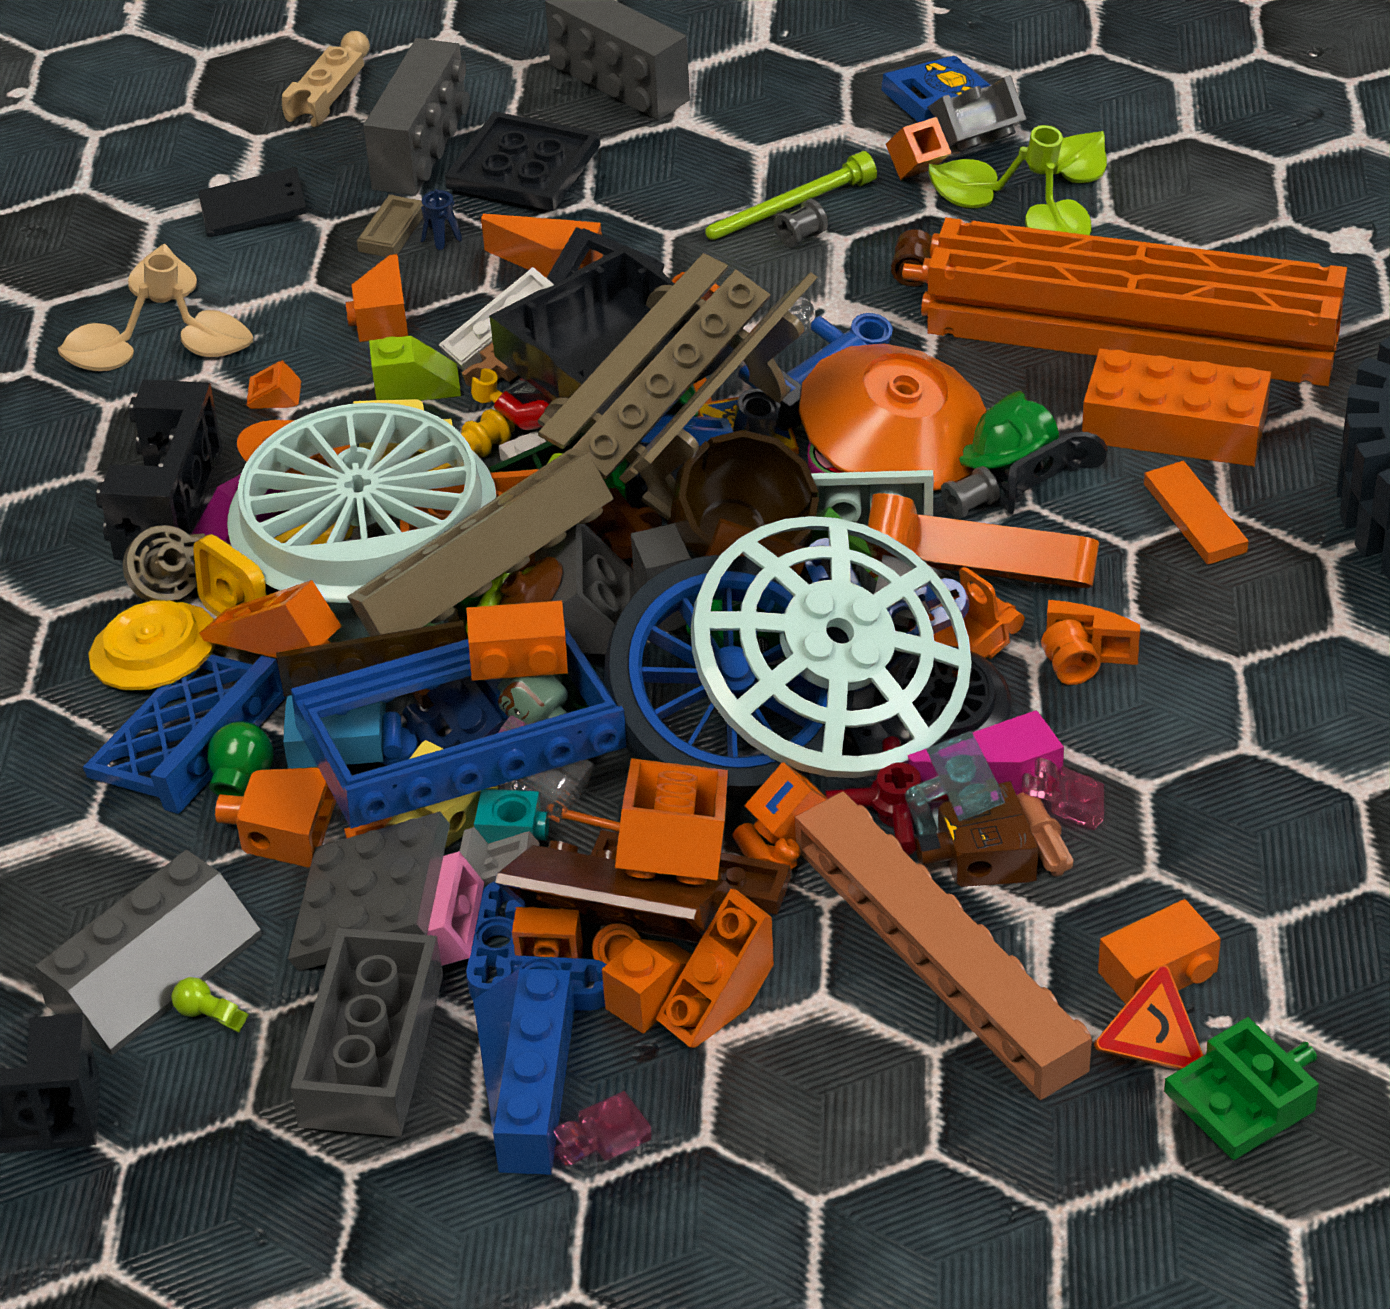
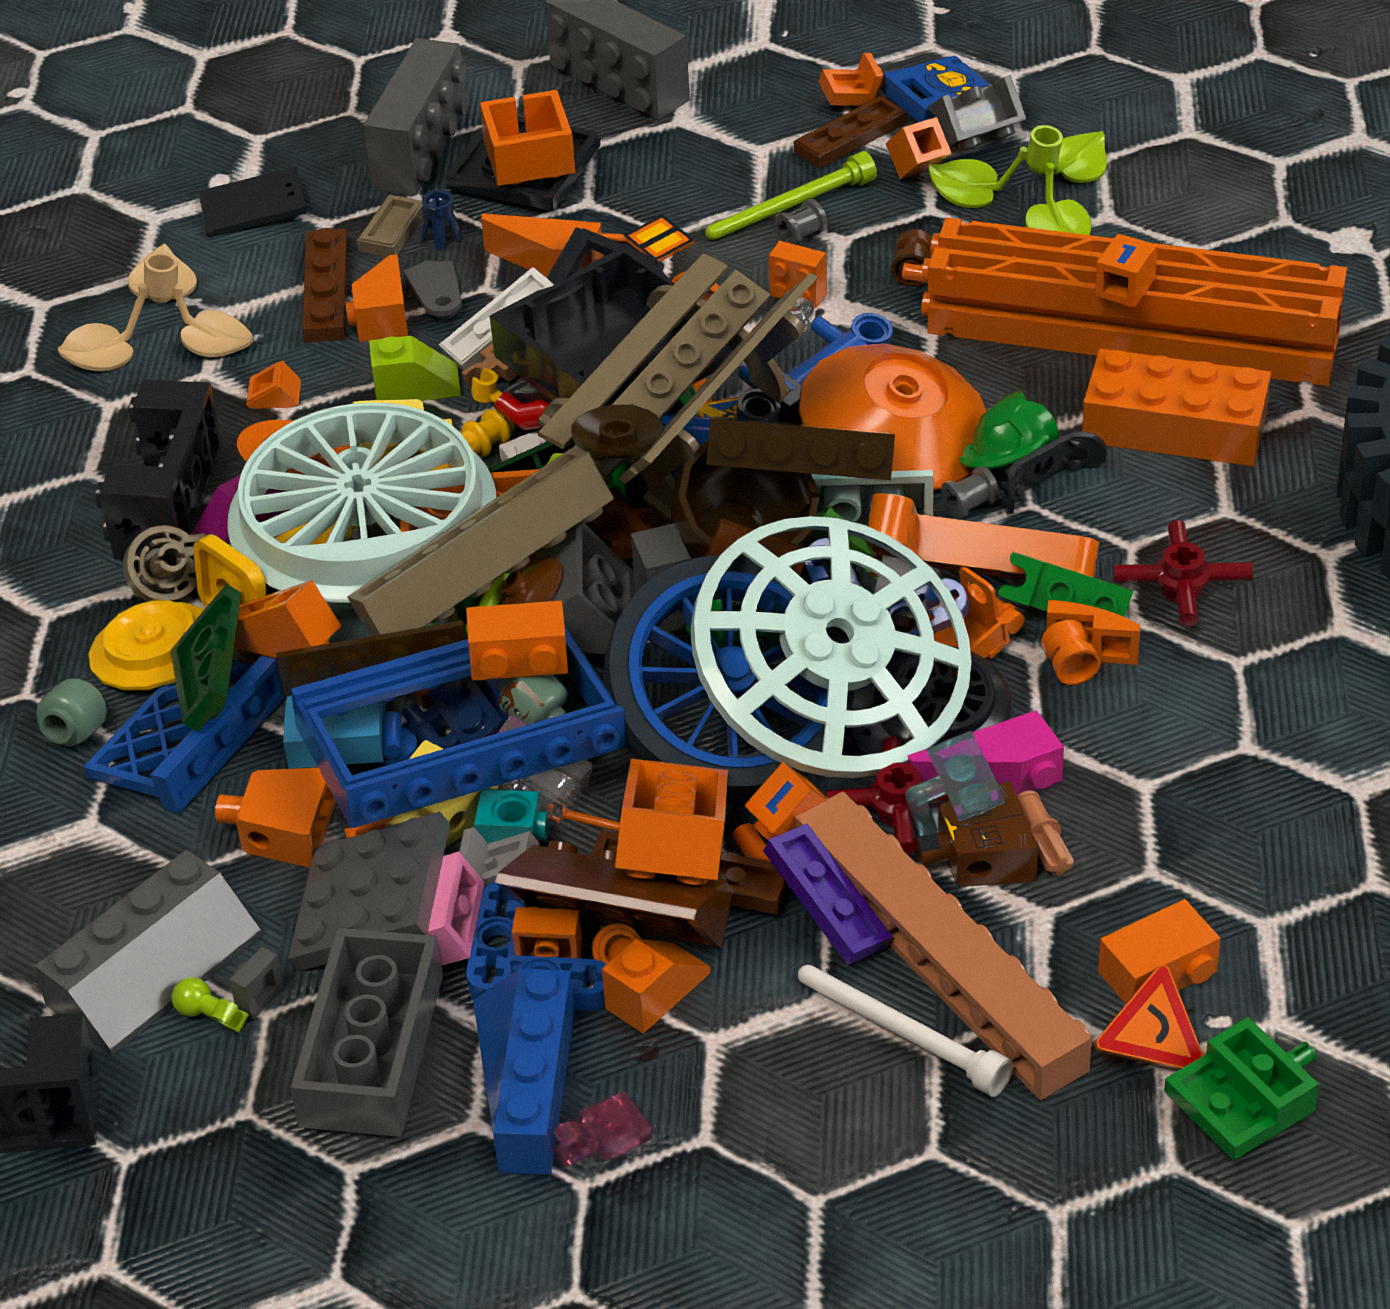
(71, 712): none -> sand green head
(205, 659): none -> dark green wing
(235, 754): green piece -> none
(257, 982): none -> dark grey plate
(325, 285): none -> reddish brown plate
(326, 79): tan plate -> none
(435, 287): none -> dark grey piece
(537, 154): none -> orange piece
(616, 430): none -> dark brown dish
(656, 238): none -> piece
(721, 972): orange slope -> none
(791, 264): none -> orange piece
(800, 448): none -> dark brown panel
(827, 894): none -> dark purple plate
(850, 86): none -> orange bracket
(850, 132): none -> reddish brown tile
(987, 1070): none -> white piece
(1053, 582): none -> green plate
(1071, 793): clear pink plate -> none
(1126, 270): none -> orange brick
(1182, 572): none -> dark red bar
(1196, 512): orange tile -> none

